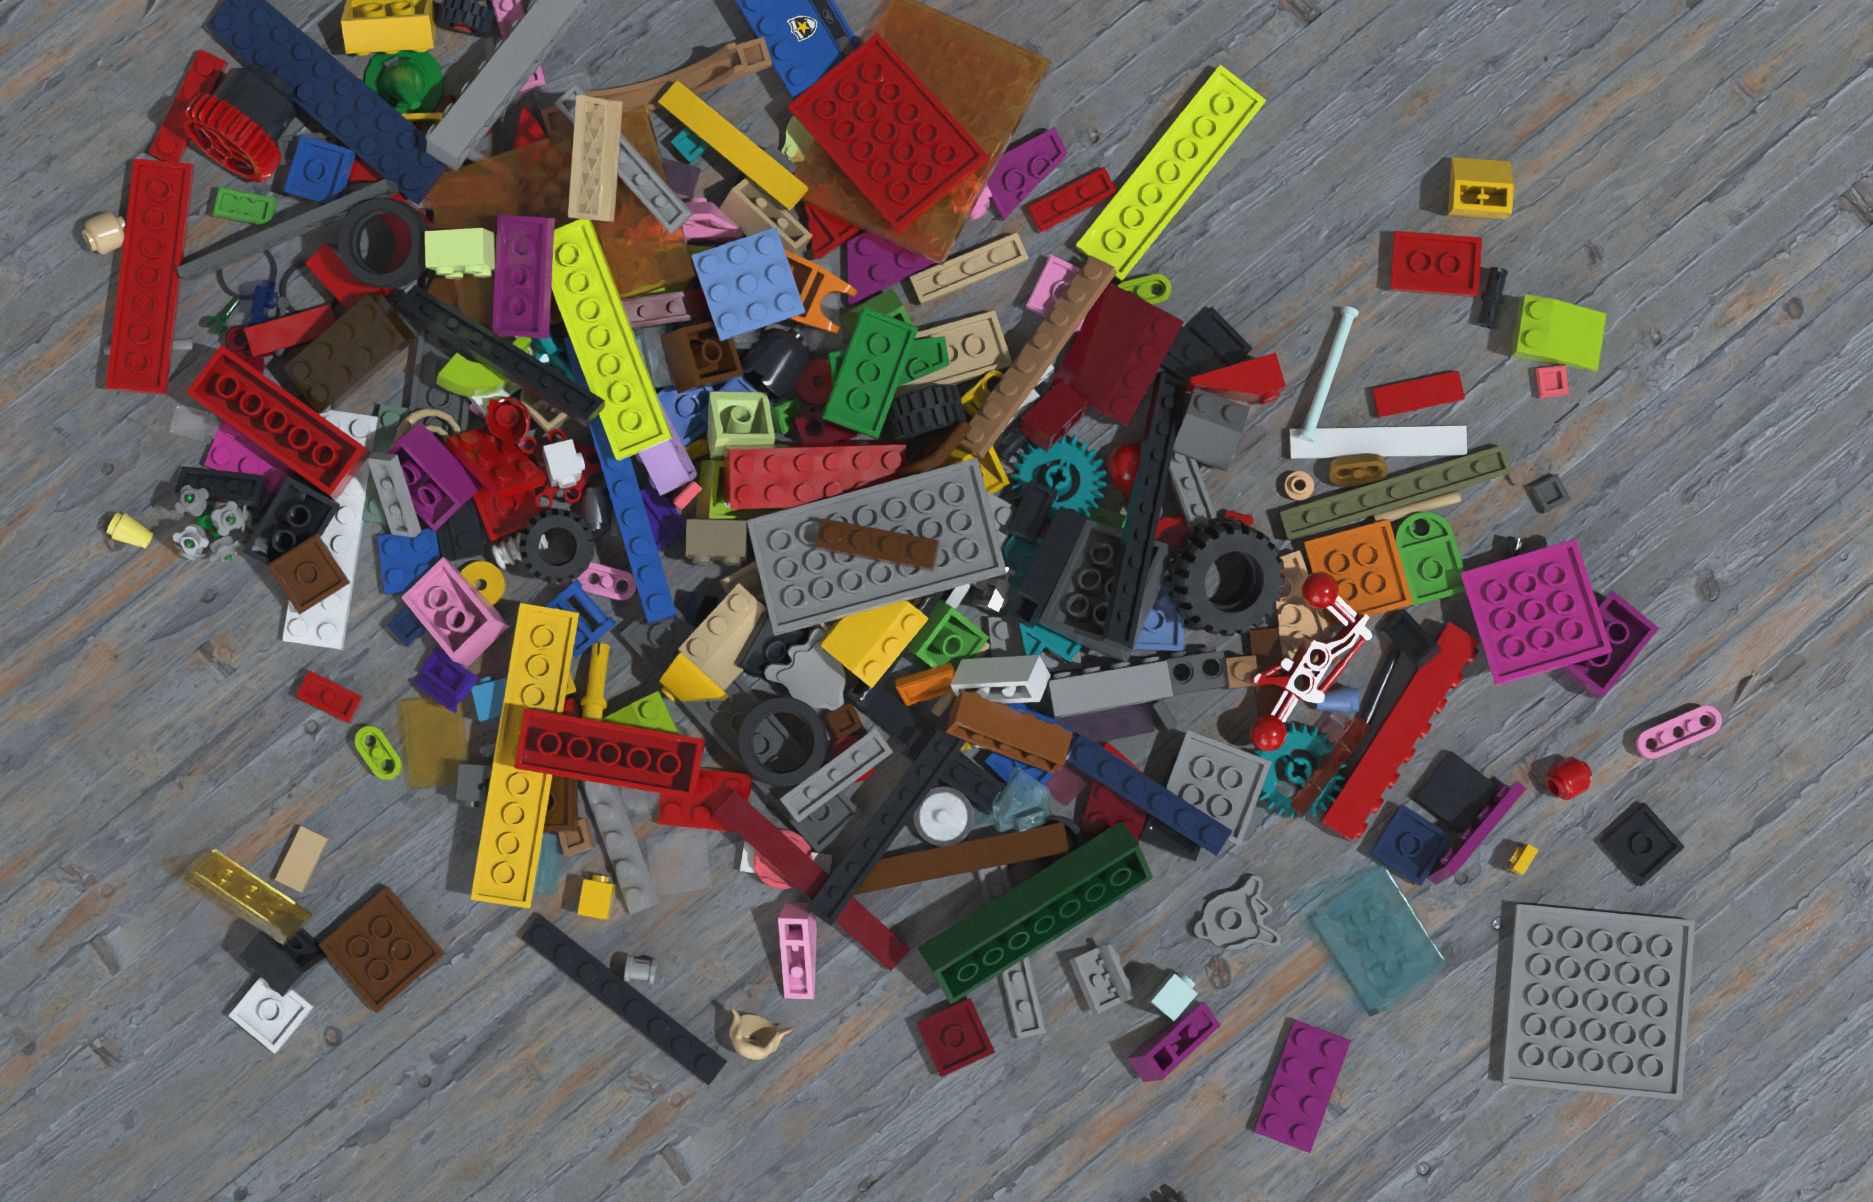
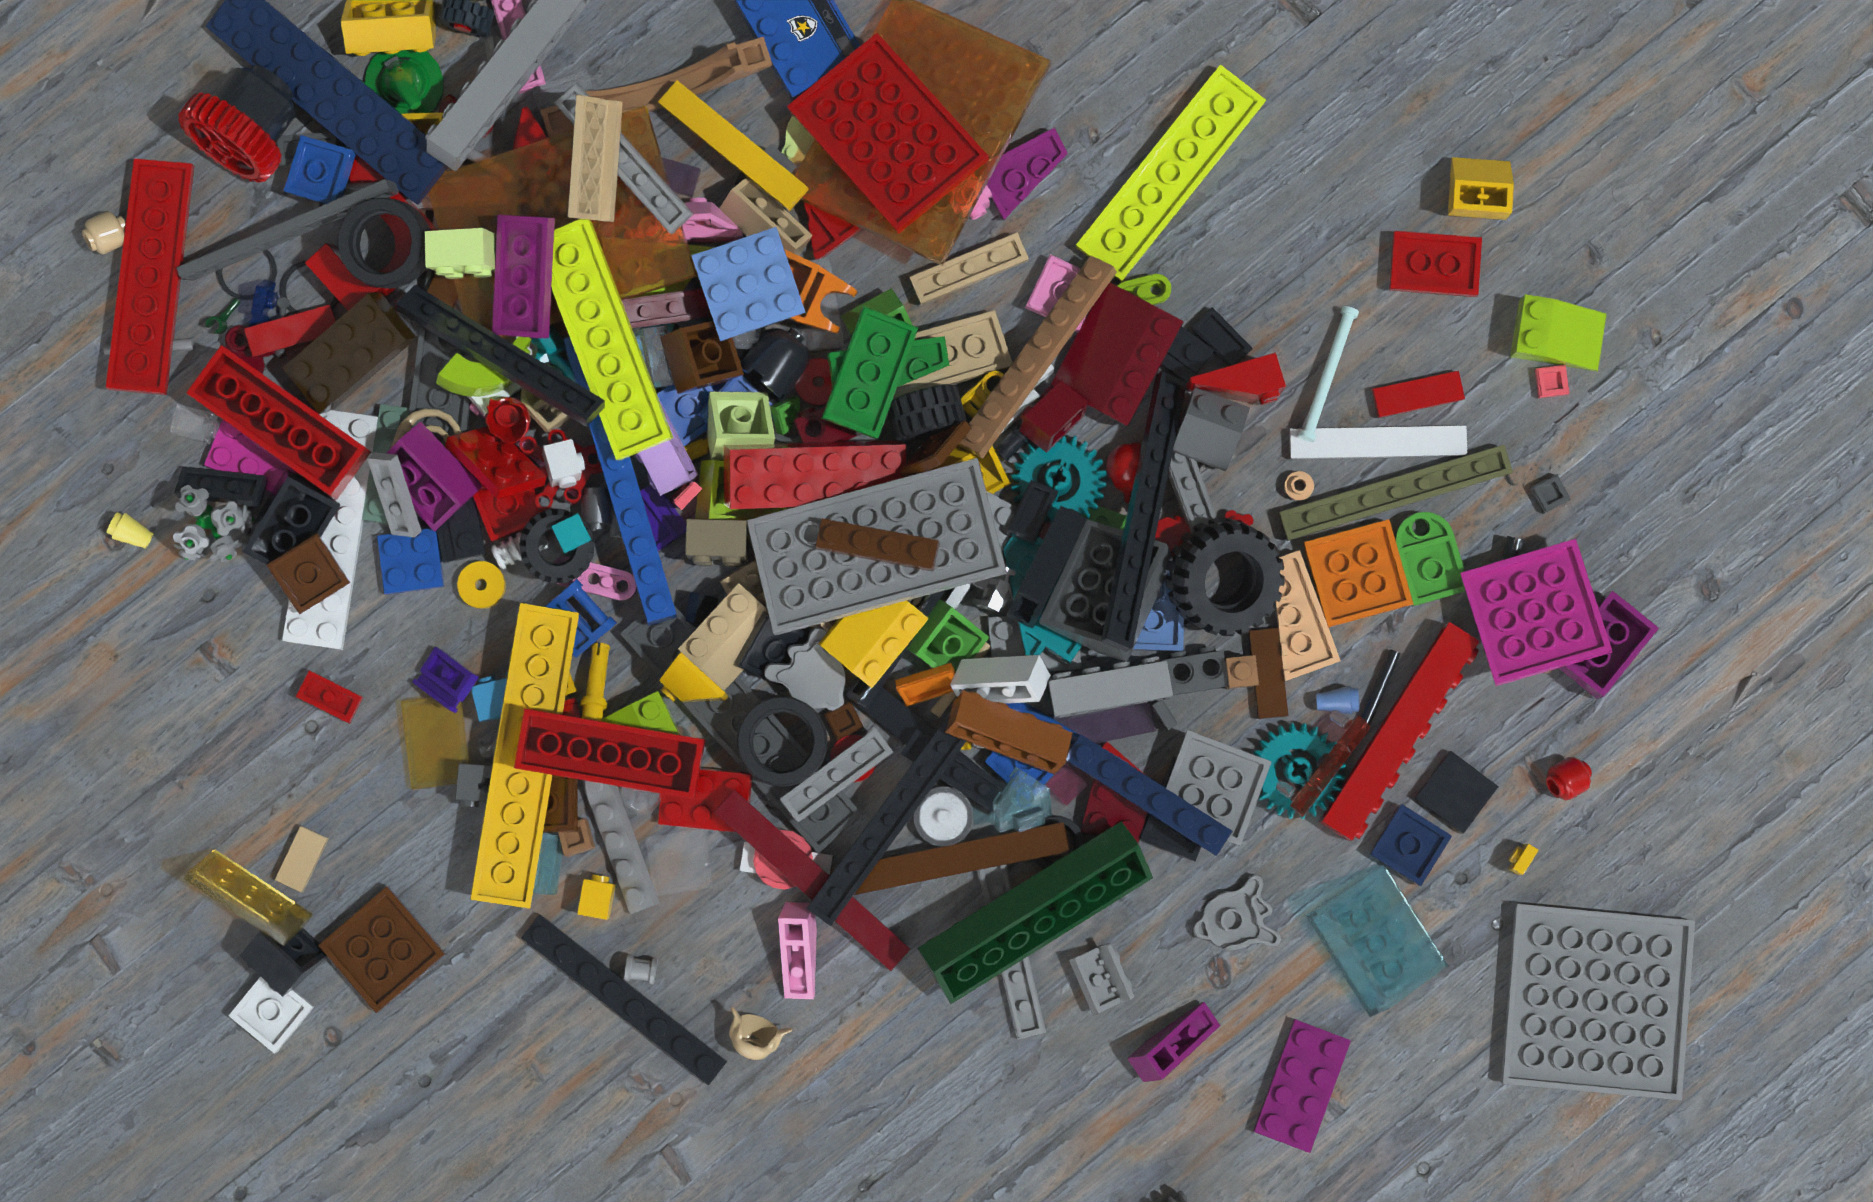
(202, 78): red plate -> none
(244, 207): bright green plate -> none
(379, 753): lime plate -> none
(407, 627): dark blue plate -> none
(455, 612): bright pink slope -> none
(571, 533): none -> teal tile
(689, 145): teal plate -> none
(879, 264): magenta wing -> none
(955, 1037): dark red plate -> none
(1072, 200): red tile -> none
(1173, 995): light aqua brick -> none
(1319, 592): red piece -> none
(1357, 470): pearl gold plate -> none
(1412, 638): black tile -> none
(1421, 506): tan bar -> none
(1473, 837): magenta wing -> none
(1492, 297): black pin -> none
(1642, 844): black tile -> none
(1691, 732): bright pink plate -> none

